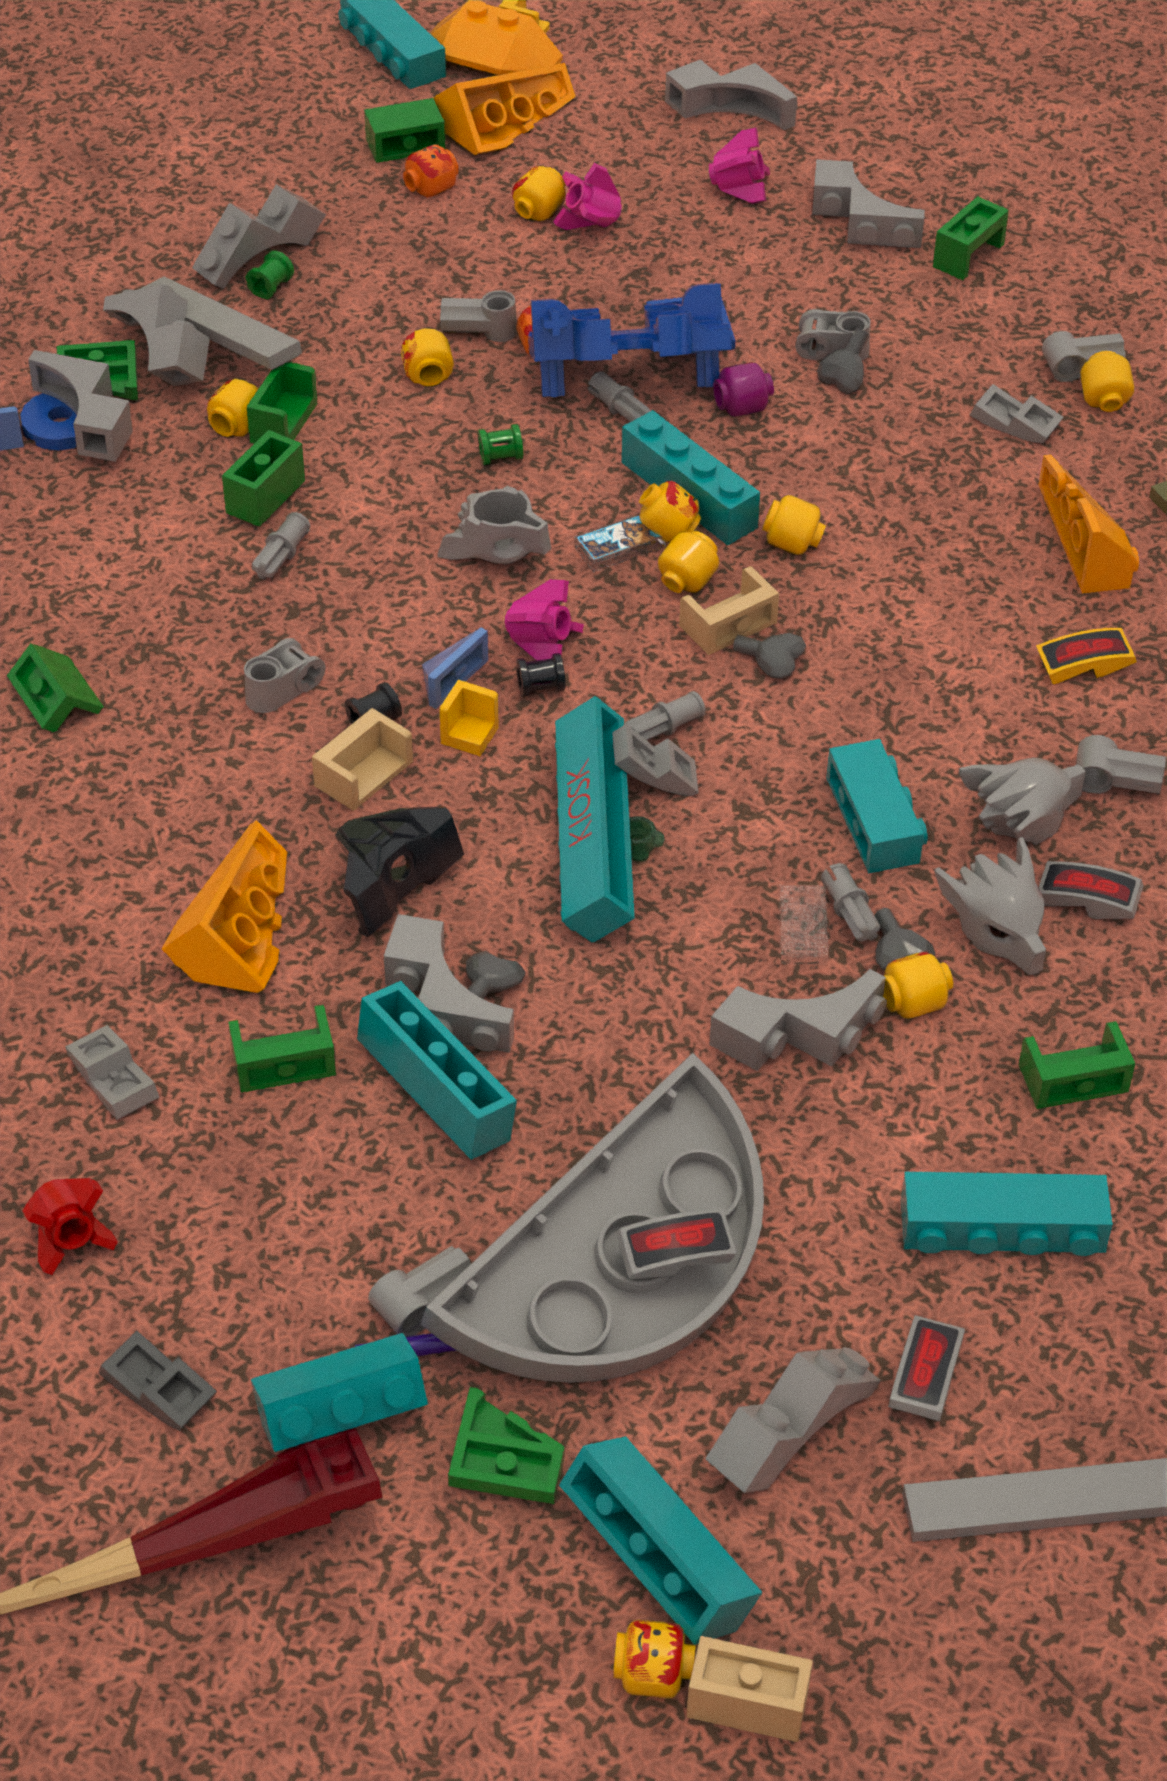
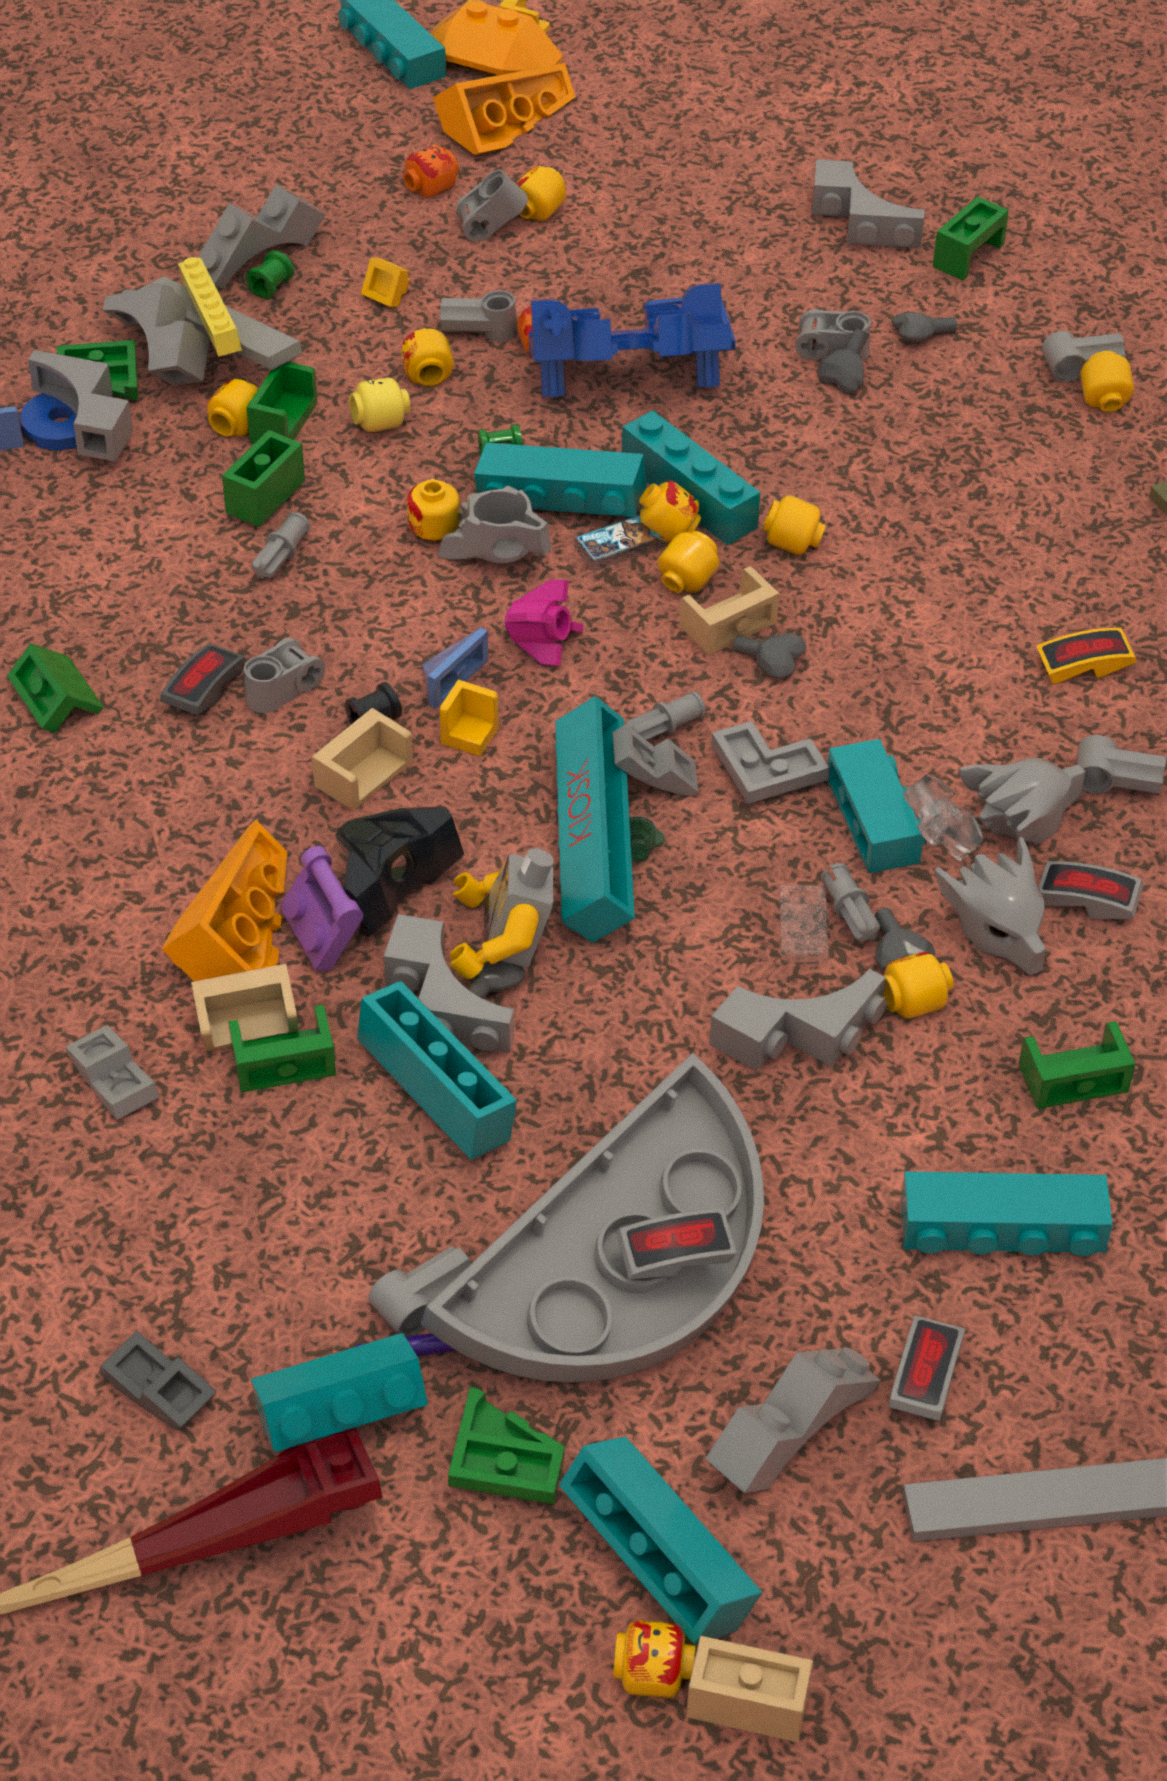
(66, 1219): red brick -> none
(200, 679): none -> slope
(210, 306): none -> light yellow piece
(255, 998): none -> tan panel
(320, 910): none -> medium lavender plate
(379, 404): none -> light yellow head
(385, 282): none -> yellow tile
(403, 129): green brick -> none
(433, 509): none -> yellow head
(490, 202): none -> light grey piece
(514, 911): none -> torso
(540, 674): black bush -> none
(565, 477): none -> teal brick
(590, 201): dark pink brick -> none
(617, 397): light grey axle -> none
(739, 168): dark pink brick -> none
(743, 389): magenta head -> none
(749, 91): light grey arch -> none
(767, 772): none -> light grey plate
(920, 327): none -> dark grey rock
(942, 818): none -> clear plate
(1027, 421): light grey slope -> none
(1089, 535): light orange wedge -> none

